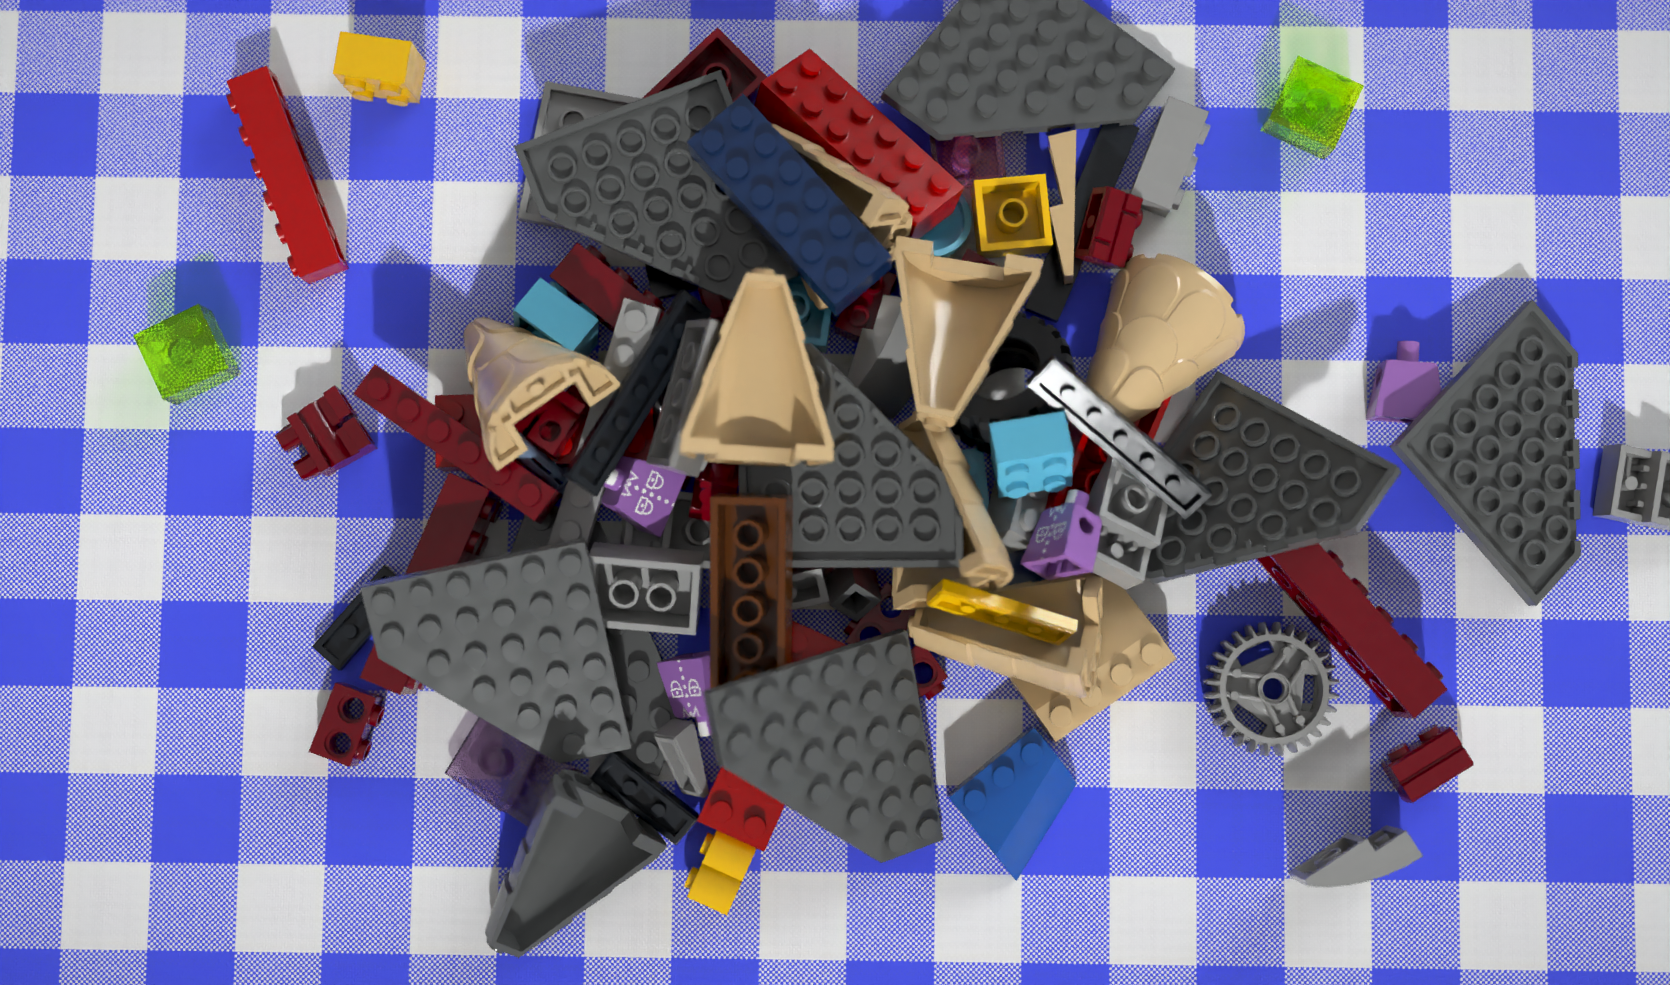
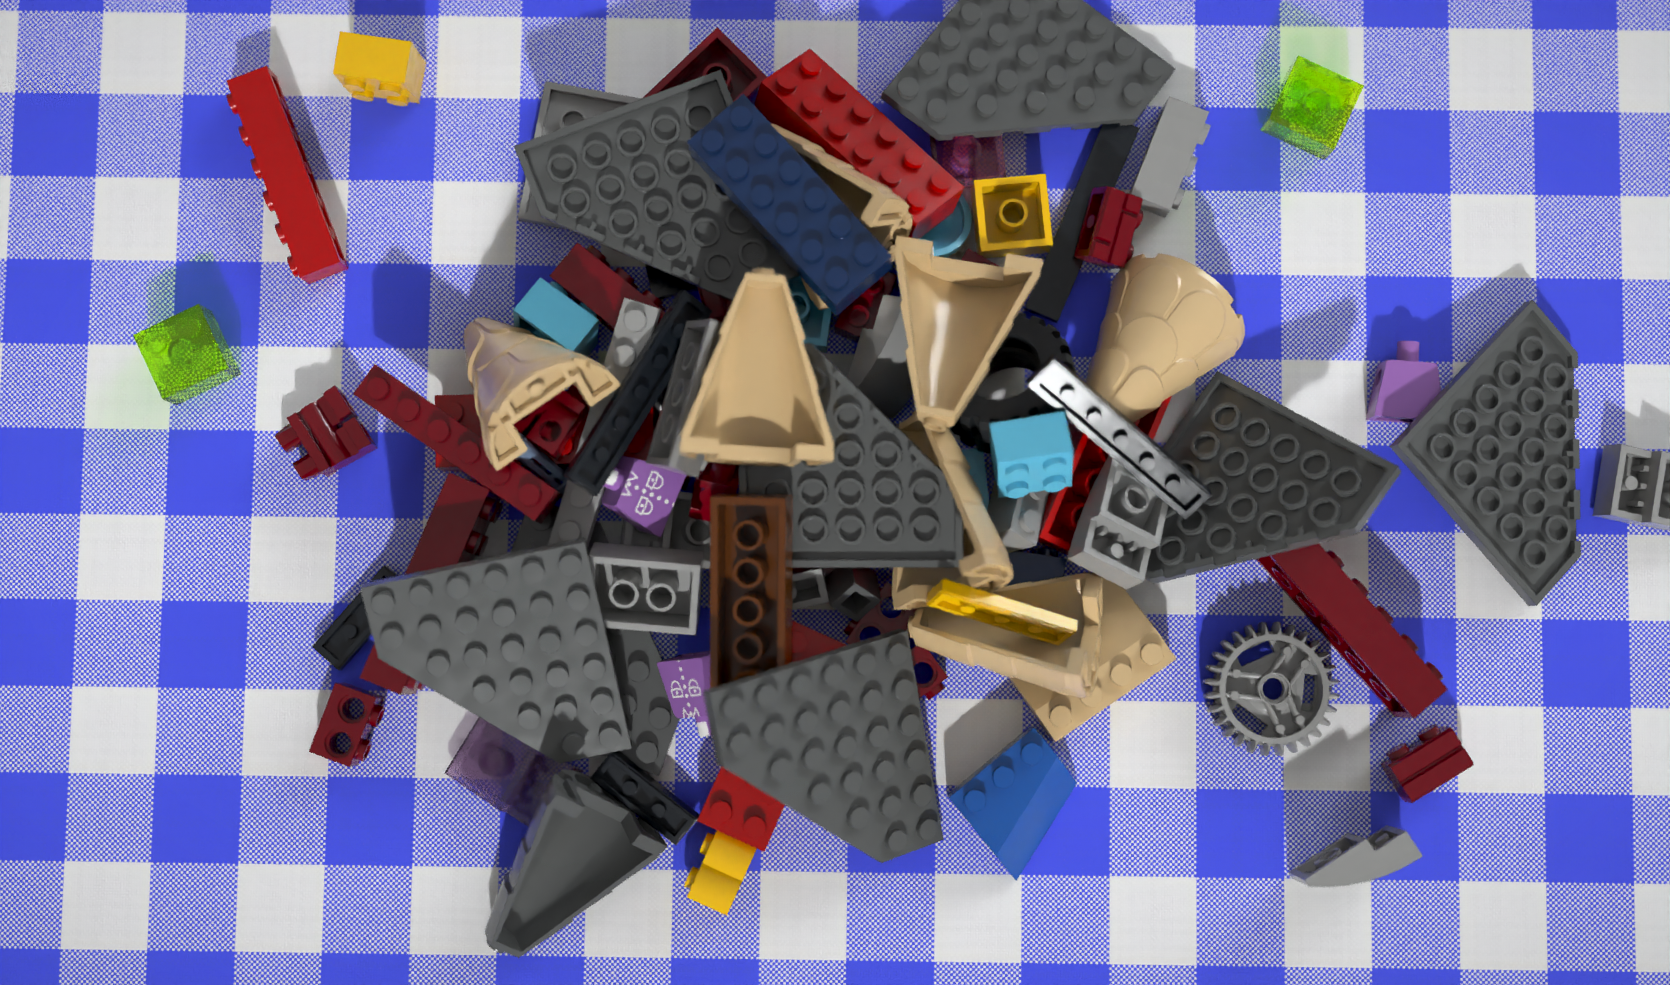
(683, 755): light grey slope -> none
(1062, 217): tan slope -> none
(1064, 539): medium lavender torso -> none

